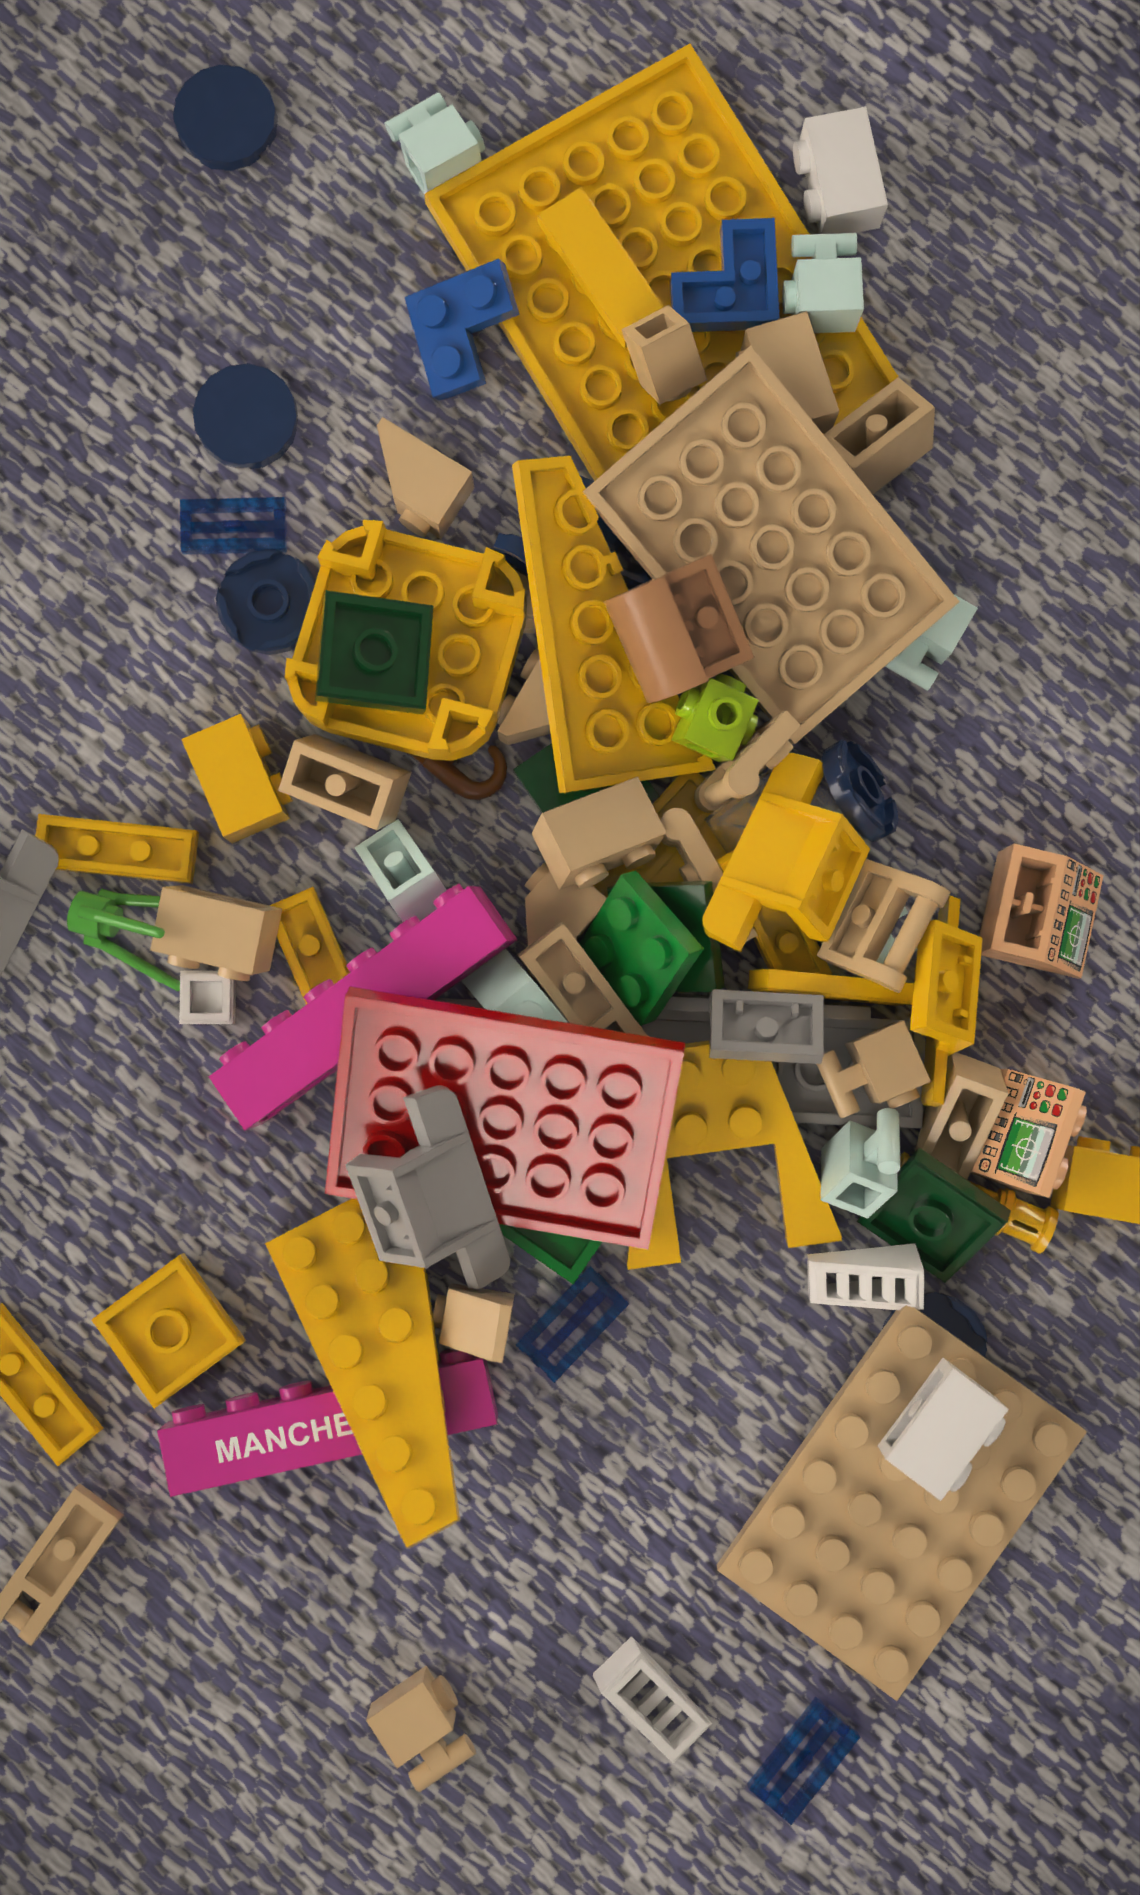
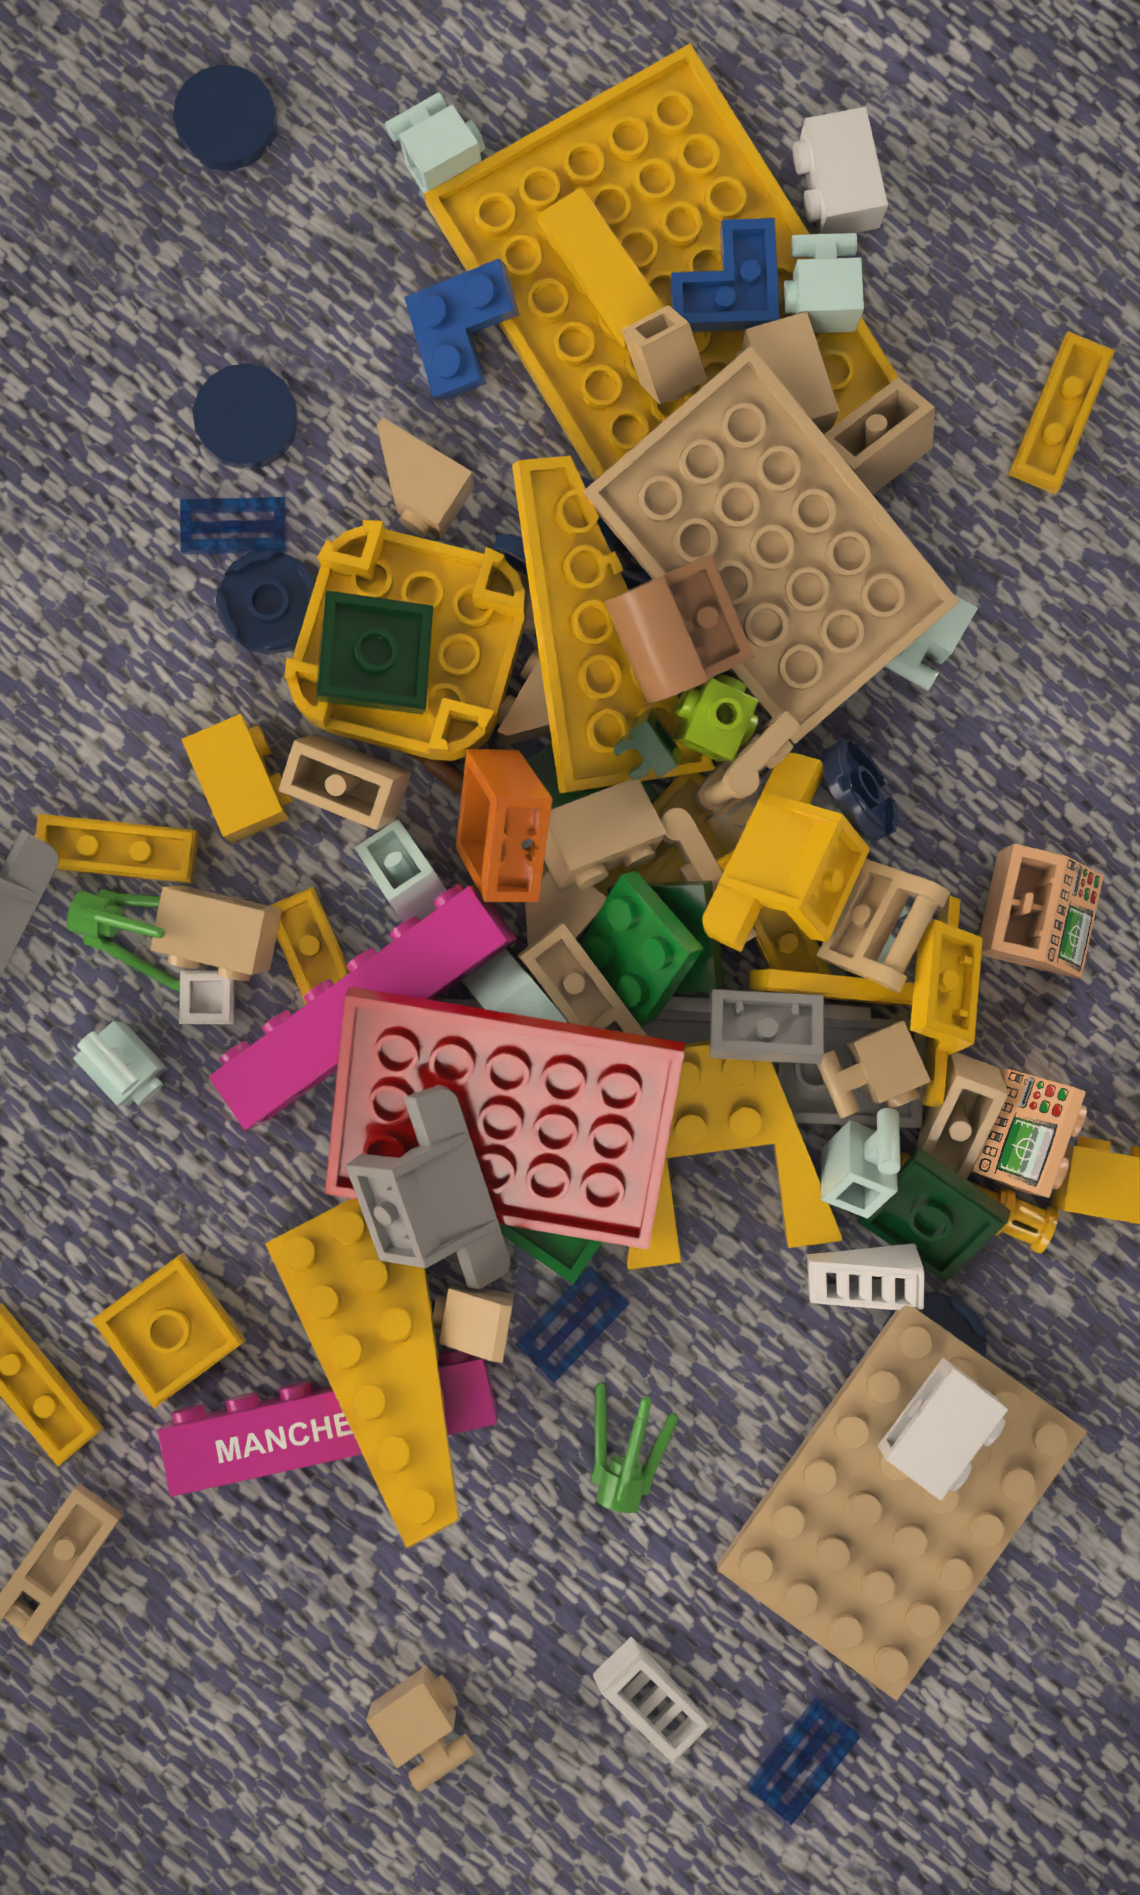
(121, 1064): none -> light aqua brick
(497, 812): none -> orange window
(623, 1480): none -> bright green plant
(653, 742): none -> dark green tile
(1061, 412): none -> yellow tile

